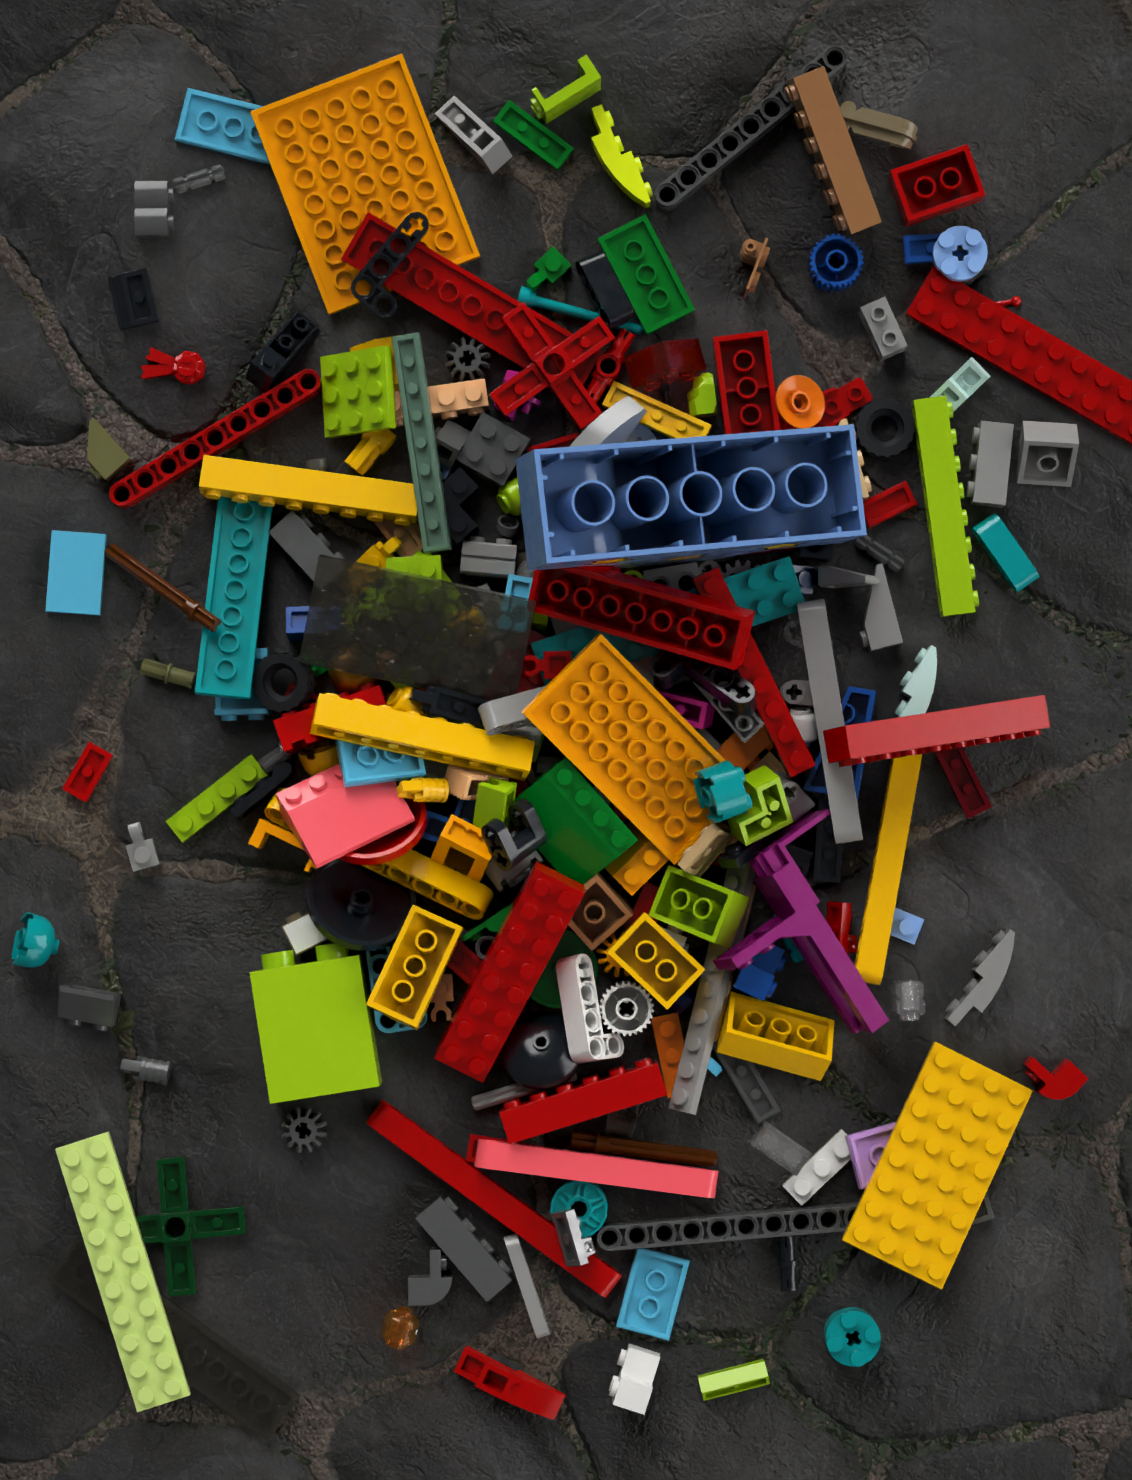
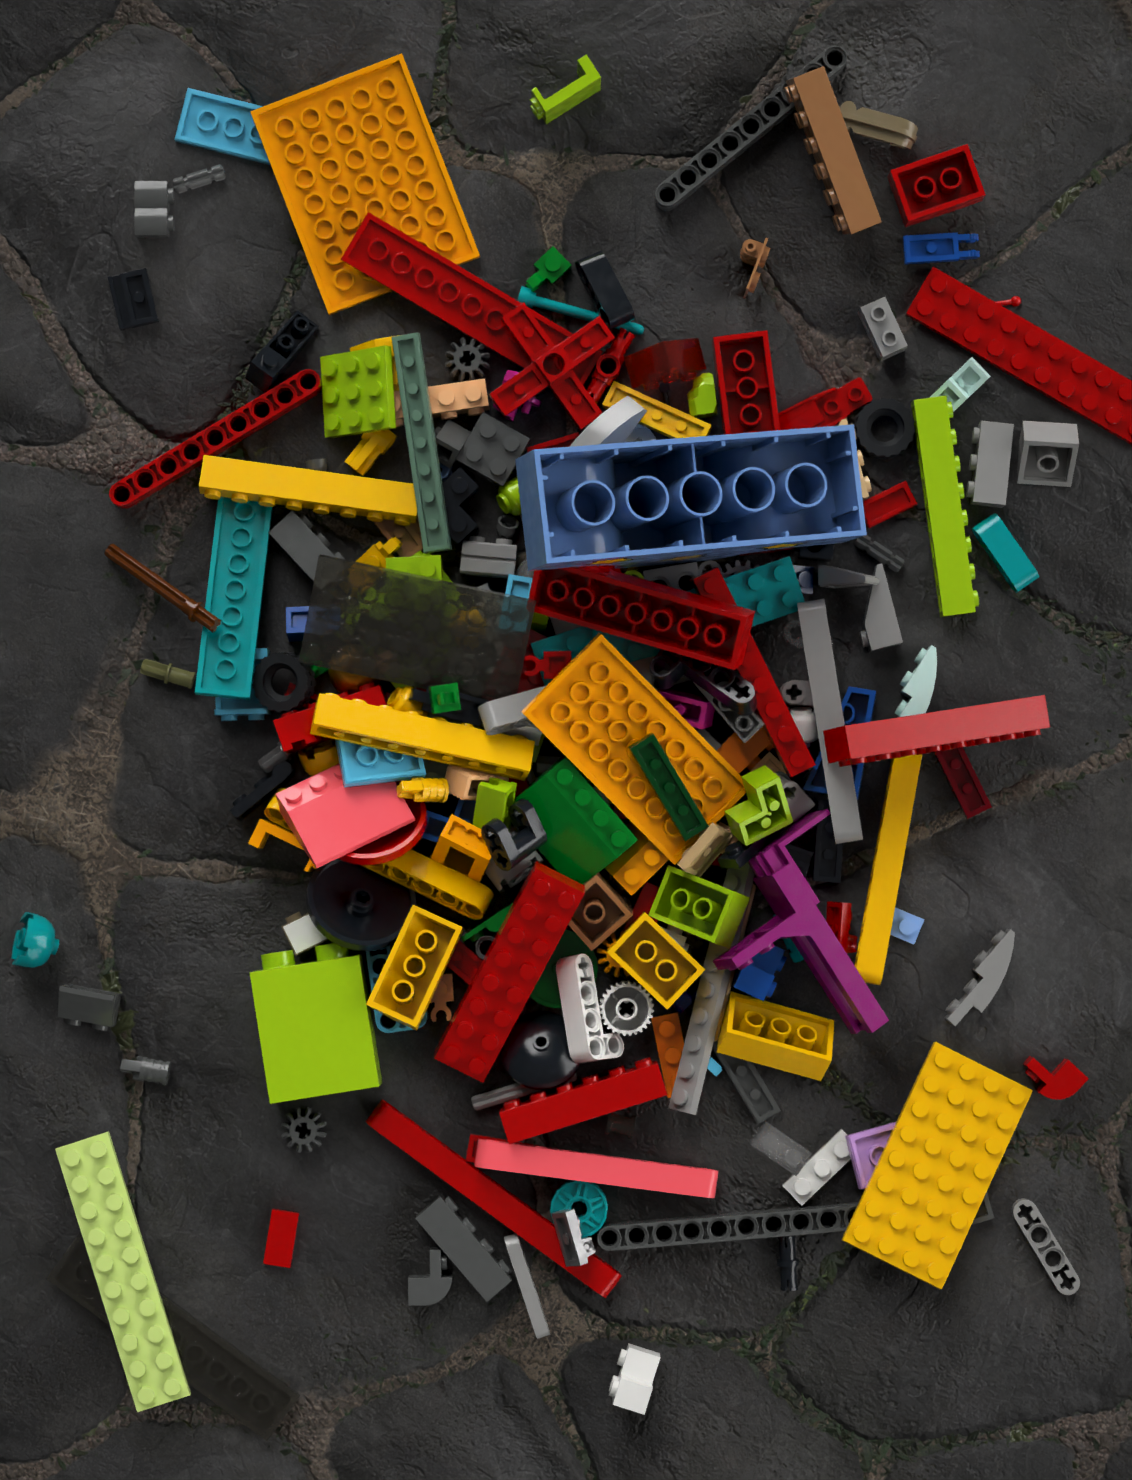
(76, 573): medium azure tile -> none
(87, 771): red plate -> none
(104, 453): olive slope -> none
(142, 852): light grey plate -> none
(186, 367): red piece -> none
(198, 1223): dark green piece -> none
(216, 798): lime plate -> none
(281, 1238): none -> red tile
(394, 261): black beam -> none
(400, 1328): clear orange head -> none
(444, 698): none -> green tile
(474, 134): light grey slope -> none
(509, 1385): red slope -> none
(533, 135): green plate -> none
(620, 167): neon yellow slope -> none
(643, 1149): reddish brown axle -> none
(646, 274): green plate -> none
(652, 1293): medium azure tile -> none
(668, 786): none -> dark green plate
(722, 791): teal brick -> none
(733, 1379): lime piece -> none
(809, 401): orange dish -> none
(845, 252): blue brick -> none
(854, 1352): teal brick -> none
(908, 999): clear brick -> none
(970, 241): light blue plate -> none
(1047, 1245): none -> light grey beam

